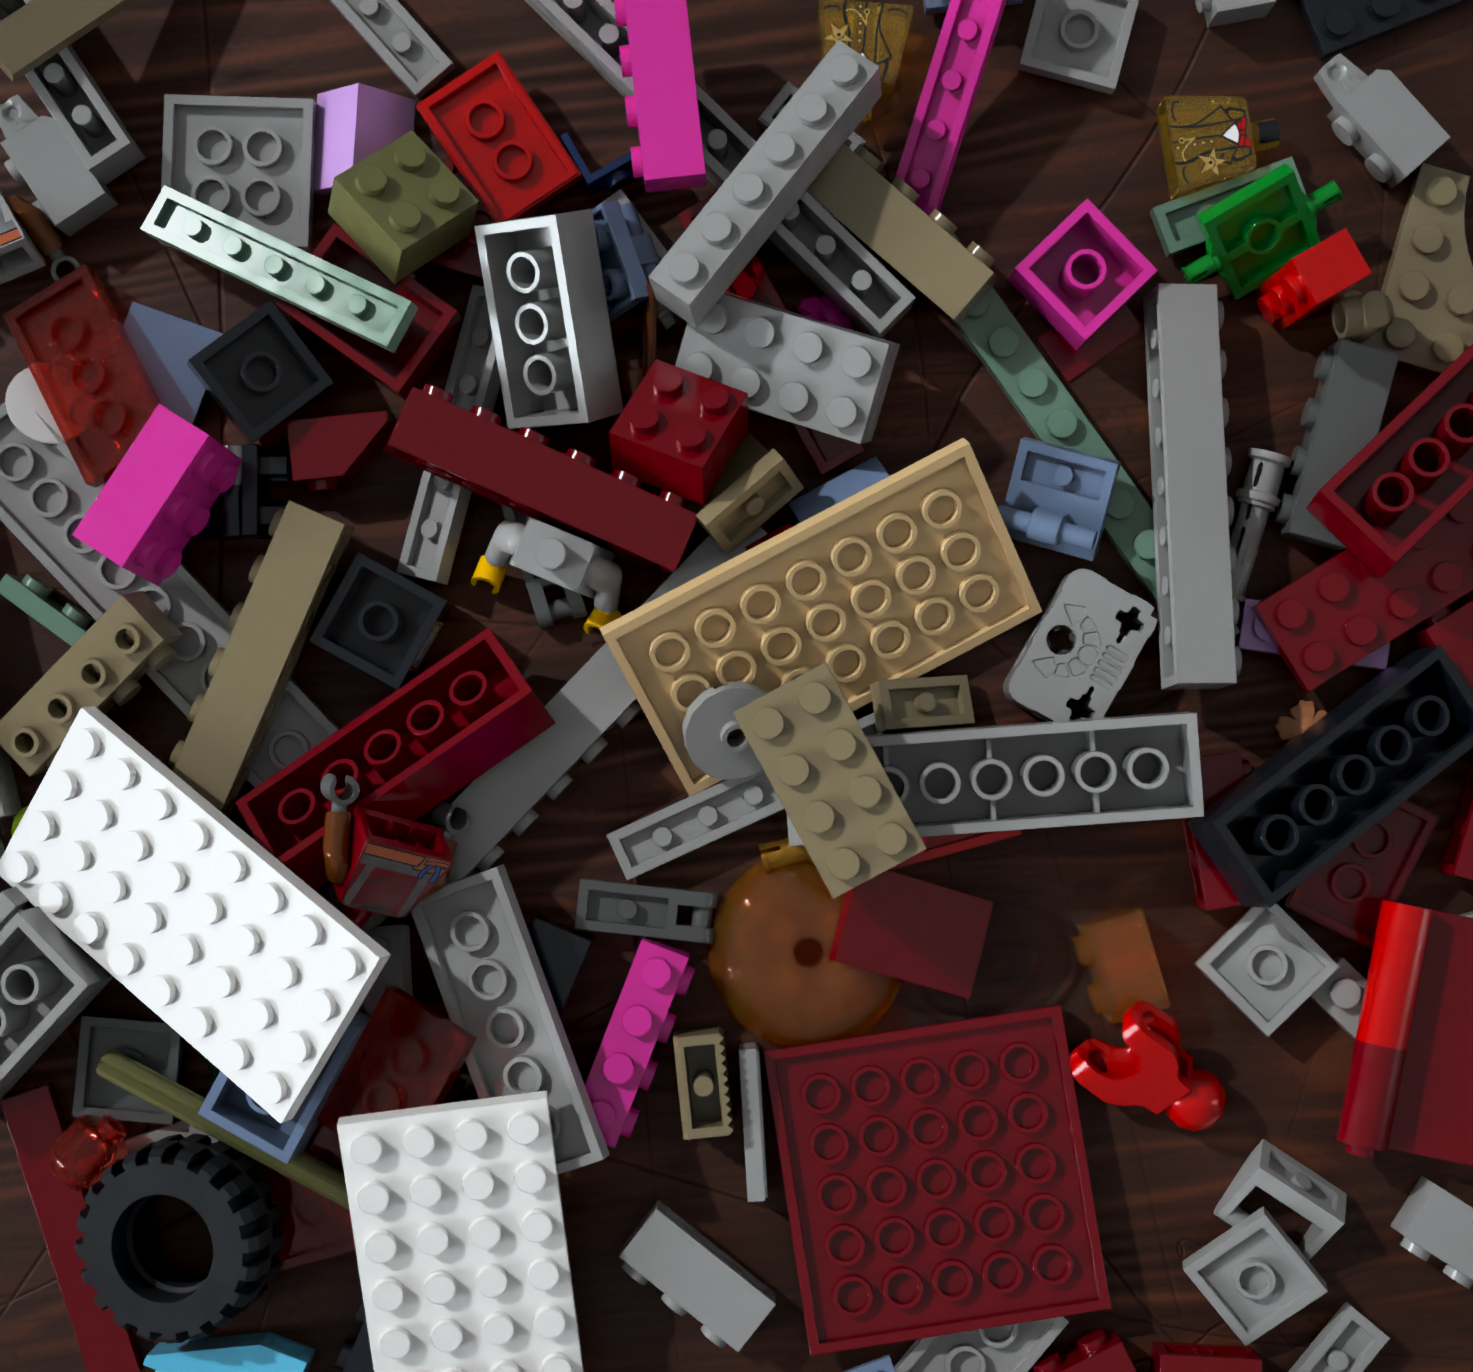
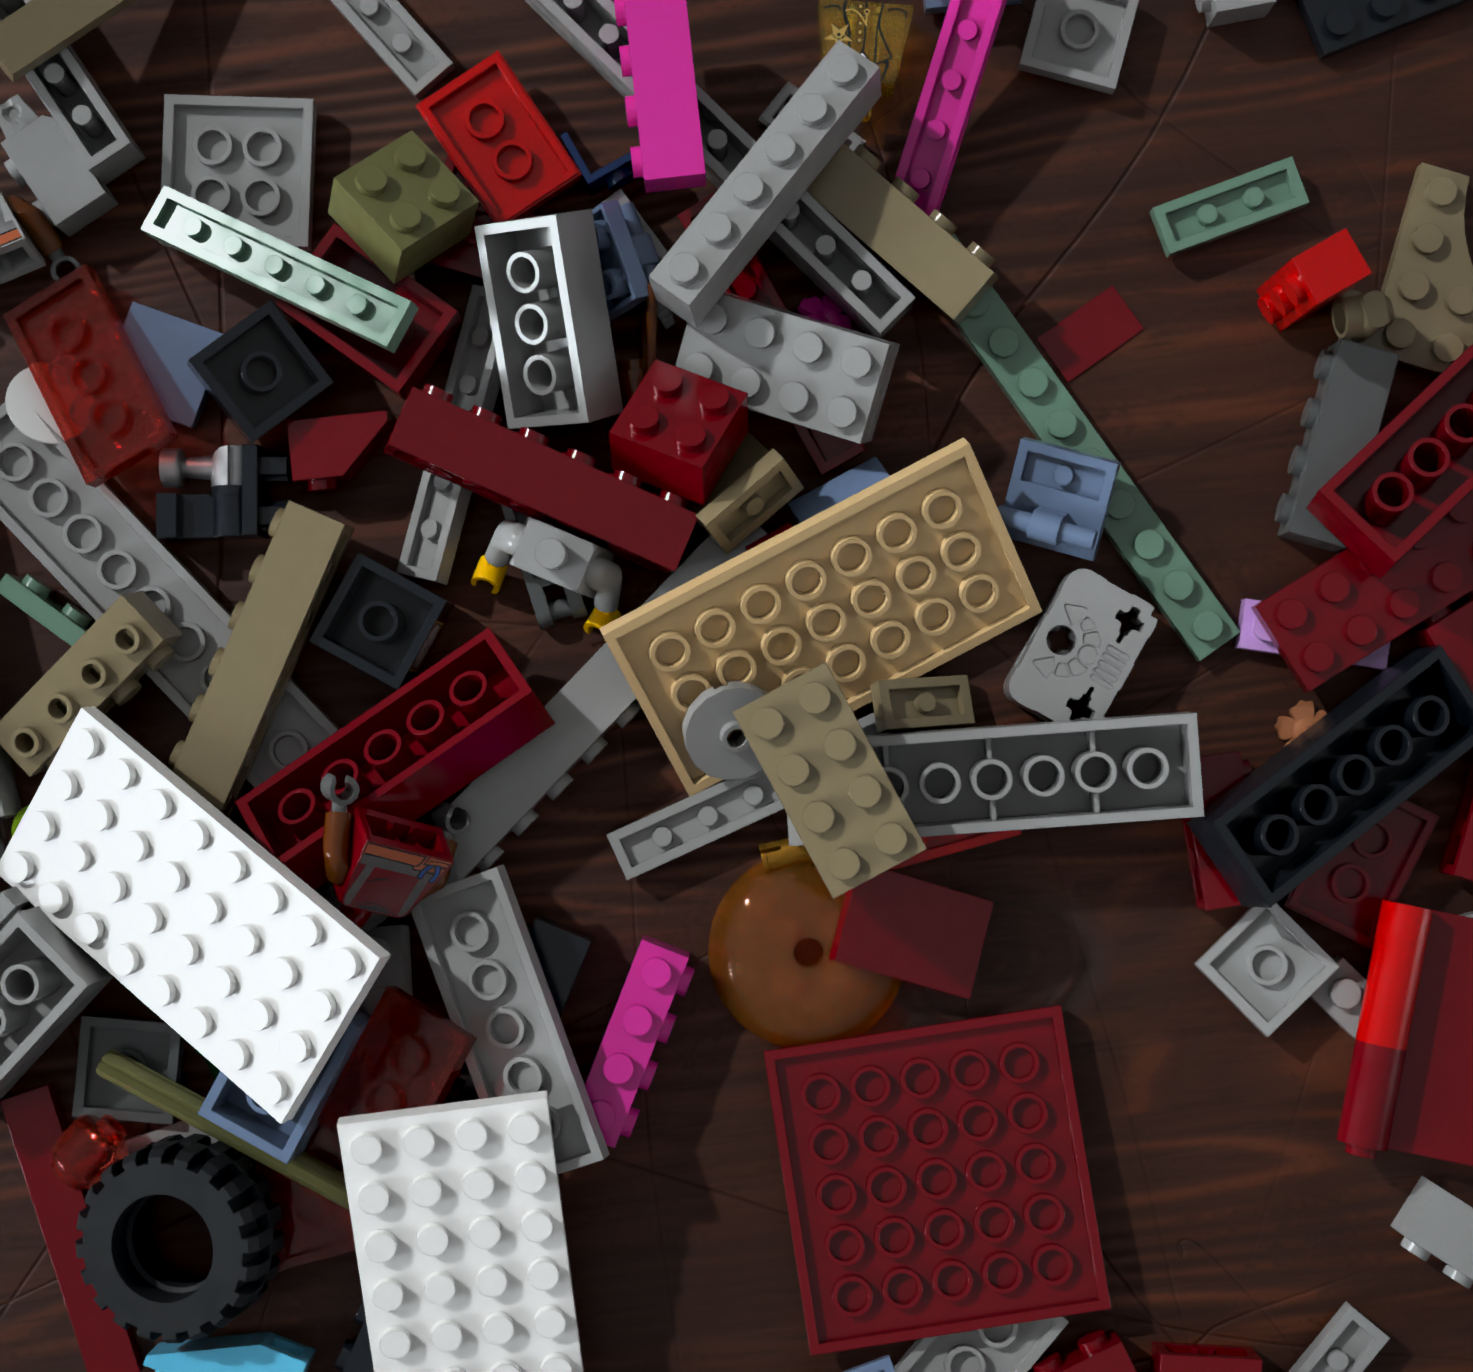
(158, 496): dark pink brick -> none
(354, 125): lavender slope -> none
(644, 910): dark grey plate -> none
(696, 1277): light grey brick -> none
(703, 1083): dark tan brick -> none
(753, 1122): light grey tile -> none
(1082, 274): dark pink brick -> none
(1120, 962): clear orange brick -> none
(1150, 1071): red piece -> none
(1191, 487): light grey brick -> none
(1209, 140): clear yellow torso -> none
(1254, 1276): light grey plate -> none
(1256, 502): light grey pin -> none
(1259, 230): green plate -> none
(1293, 1186): light grey tile -> none
(1379, 119): light grey hinge -> none

